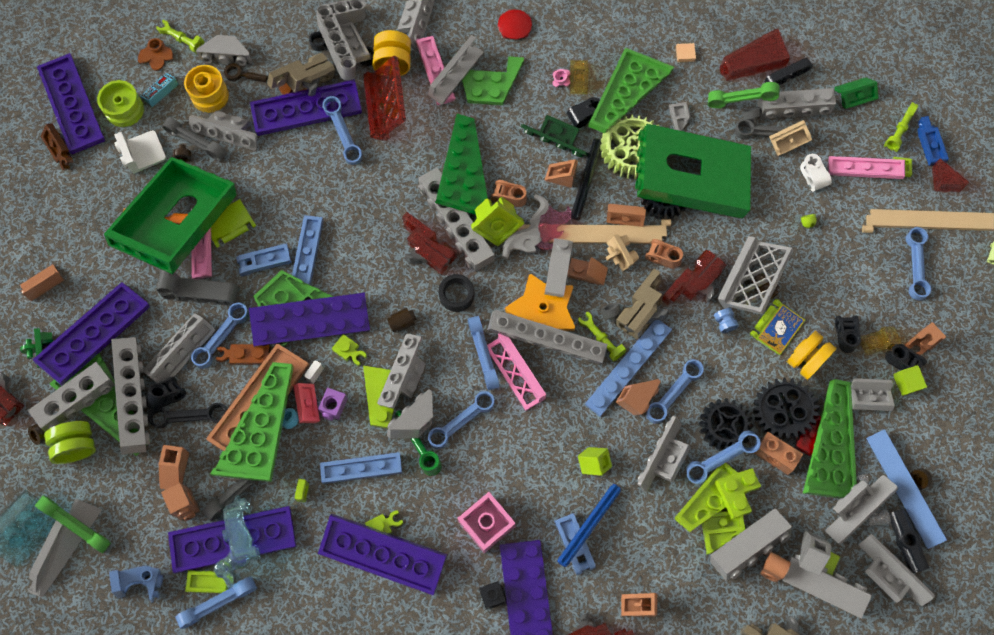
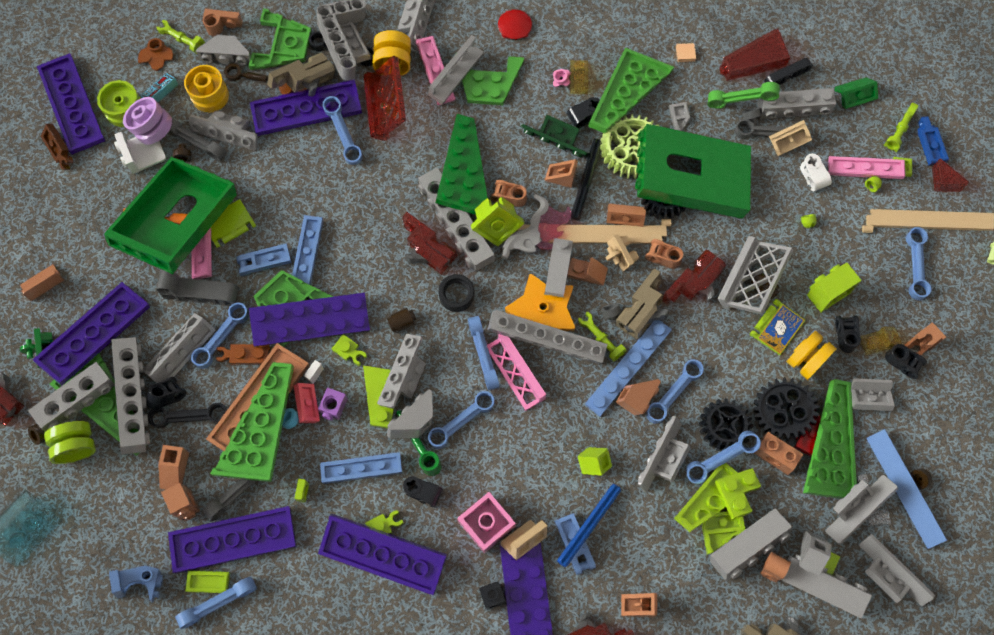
(53, 510): bright green piece -> none
(58, 548): light grey wedge -> none
(147, 120): none -> lavender wheel
(216, 20): none -> nougat plate
(239, 541): clear light blue animal -> none
(289, 43): none -> bright green wing
(425, 492): none -> black piece
(524, 538): none -> tan panel
(726, 320): medium blue wheel -> none
(833, 287): none -> lime brick
(875, 181): none -> lime hinge
(910, 380): lime panel -> none
(913, 554): black piece -> none

